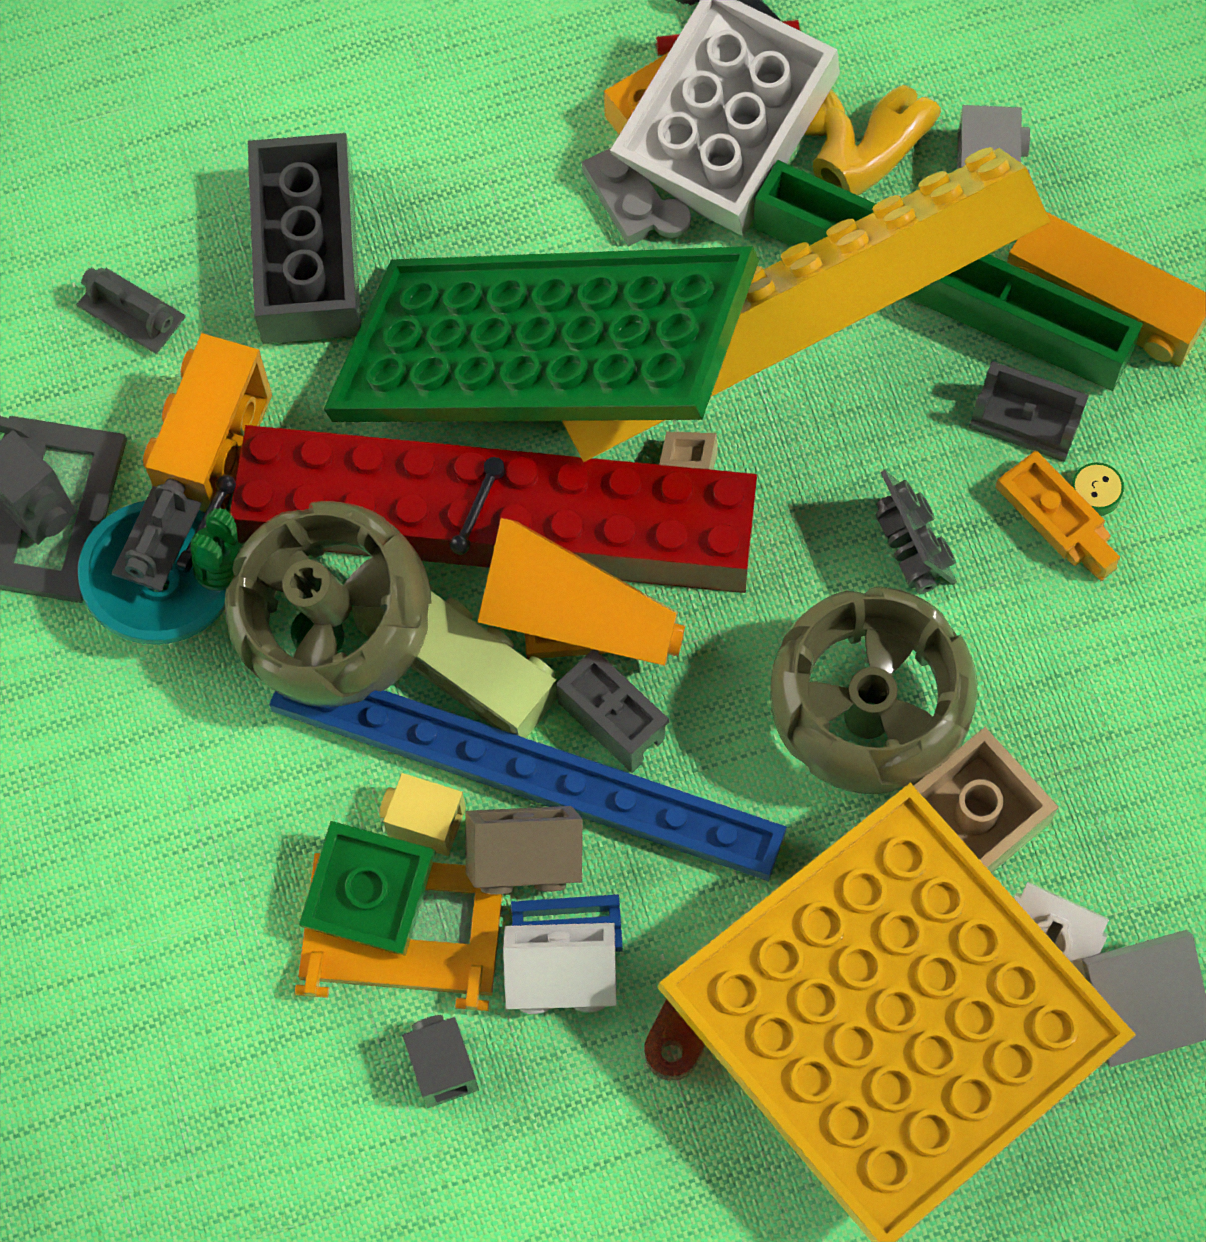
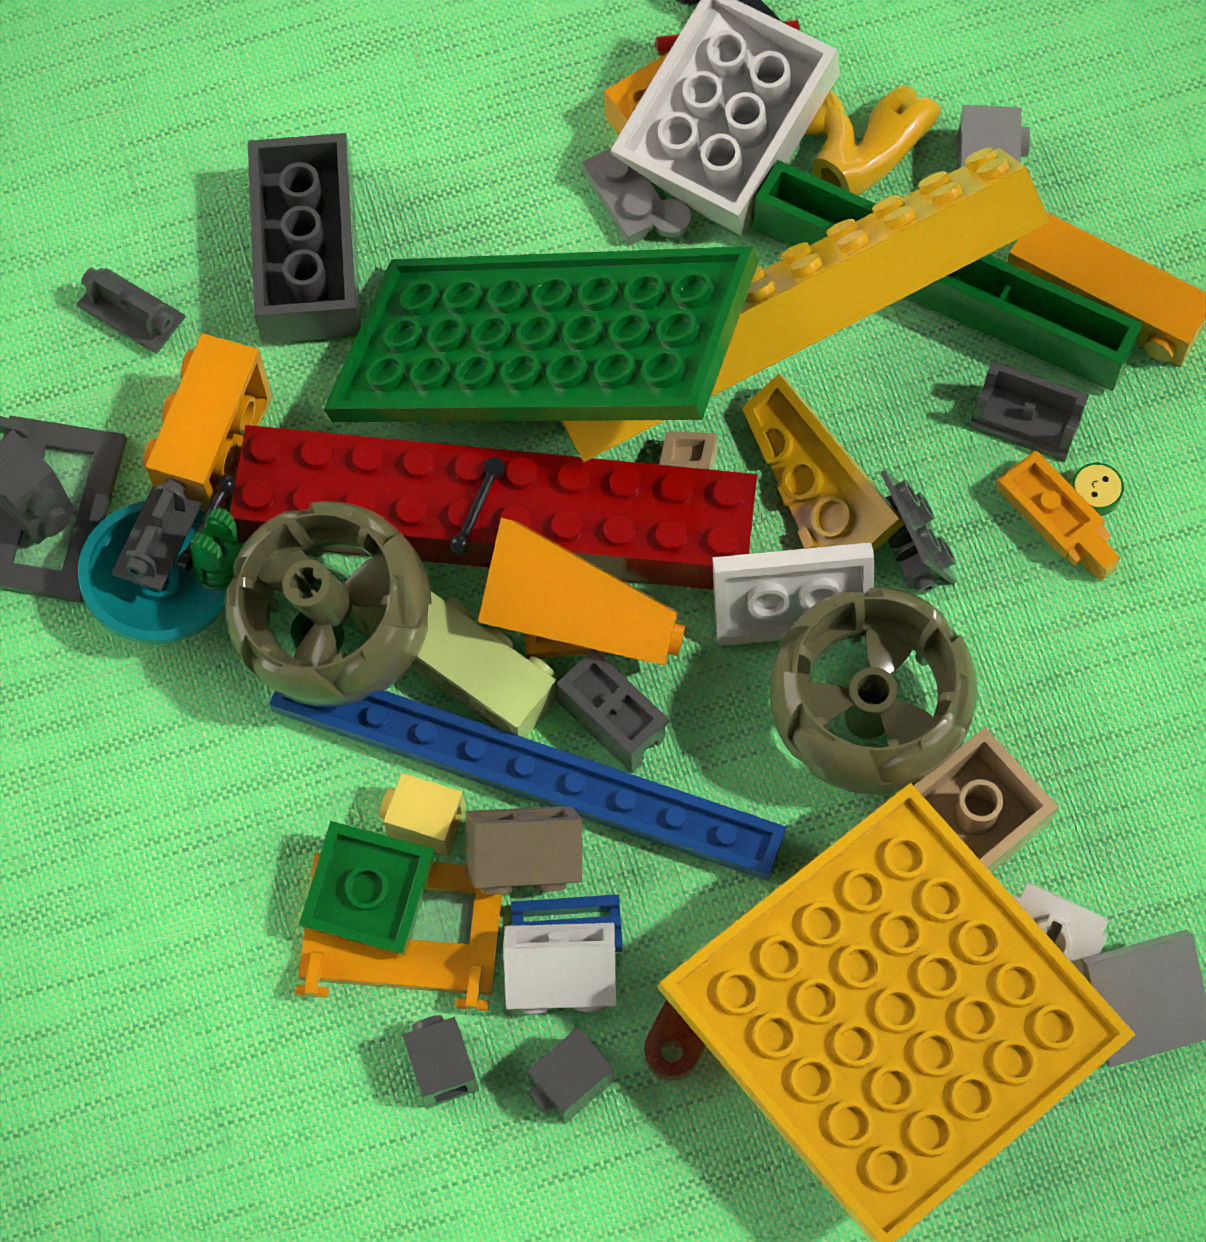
(569, 1077): none -> dark grey brick
(768, 591): none -> white plate
(815, 474): none -> yellow wing

